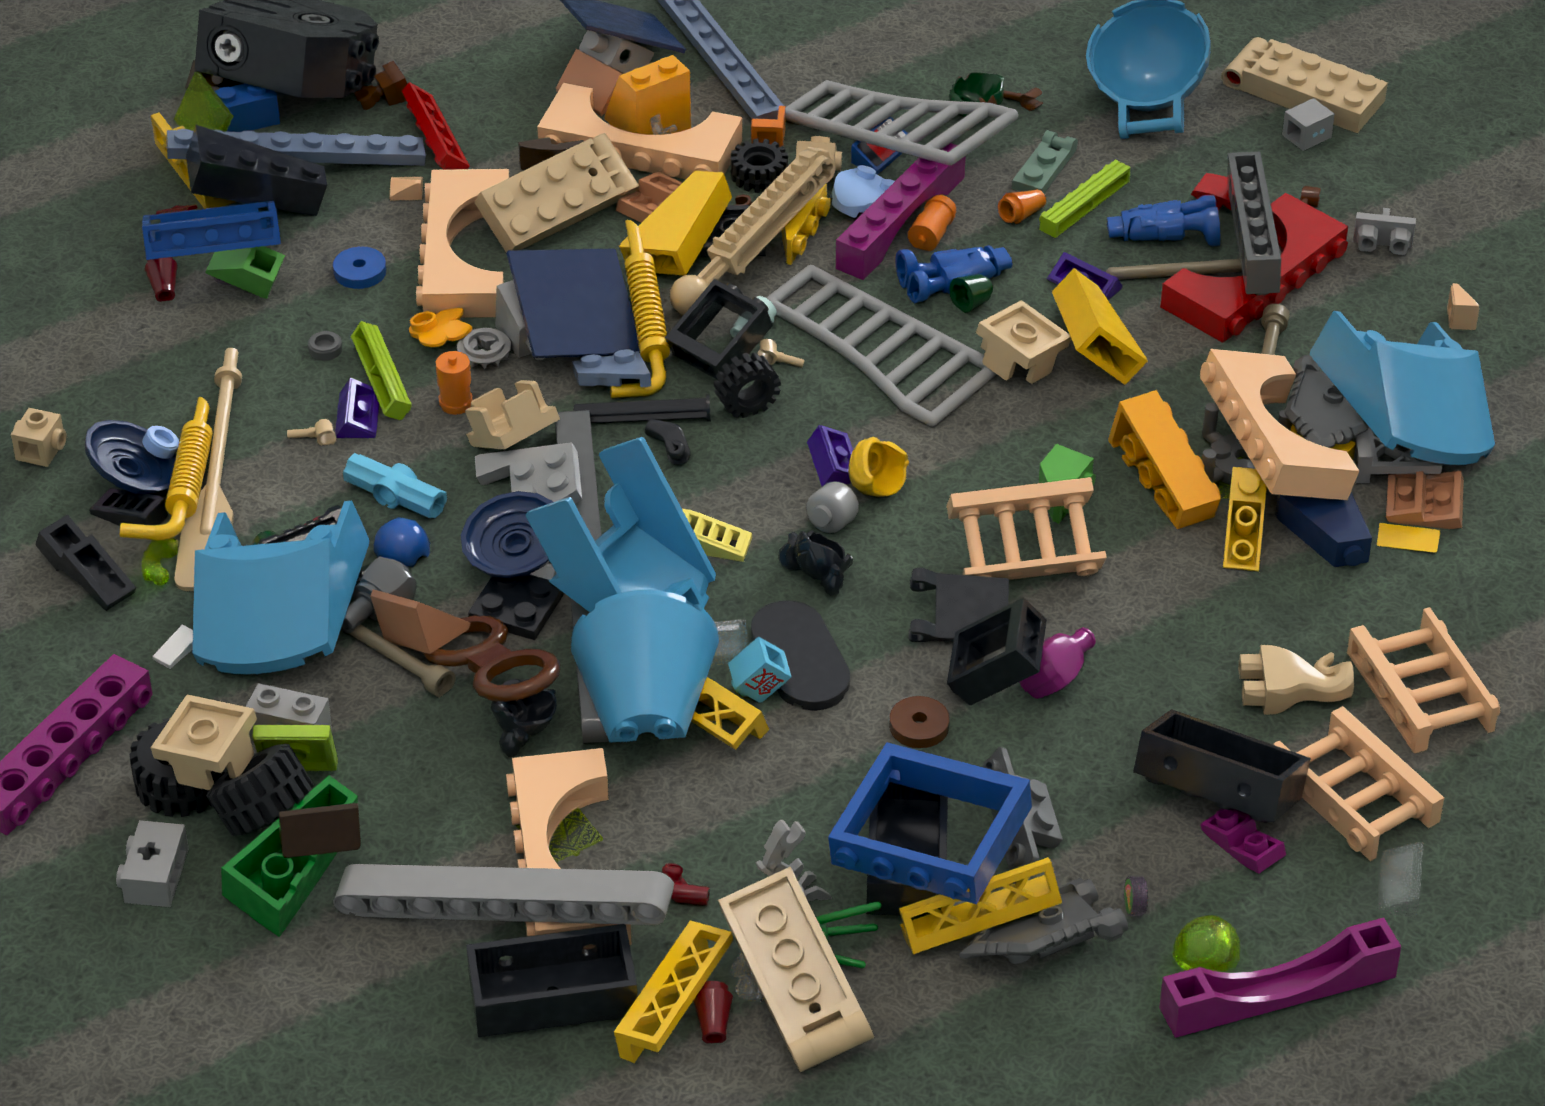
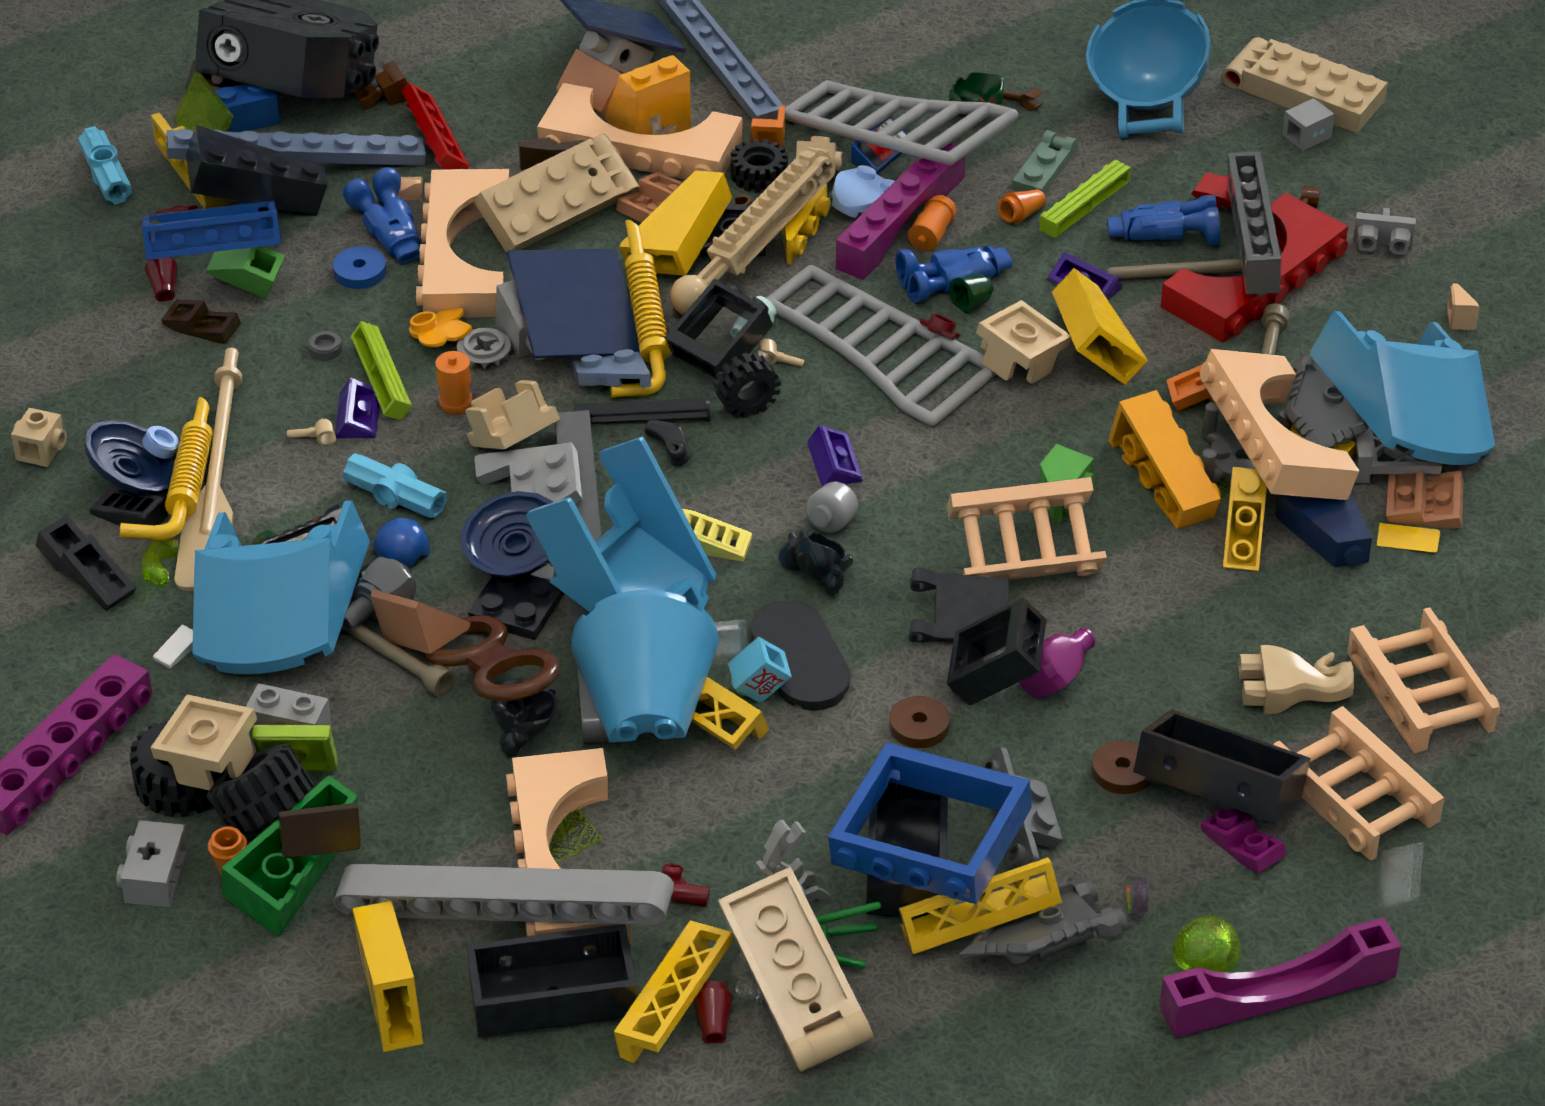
(104, 165): none -> medium azure piece
(194, 319): none -> dark brown slope
(225, 844): none -> orange cone
(388, 223): none -> blue piece
(388, 976): none -> yellow slope
(877, 467): yellow hair -> none
(941, 325): none -> dark red plate
(1107, 771): none -> reddish brown piece
(1188, 389): none -> orange bracket

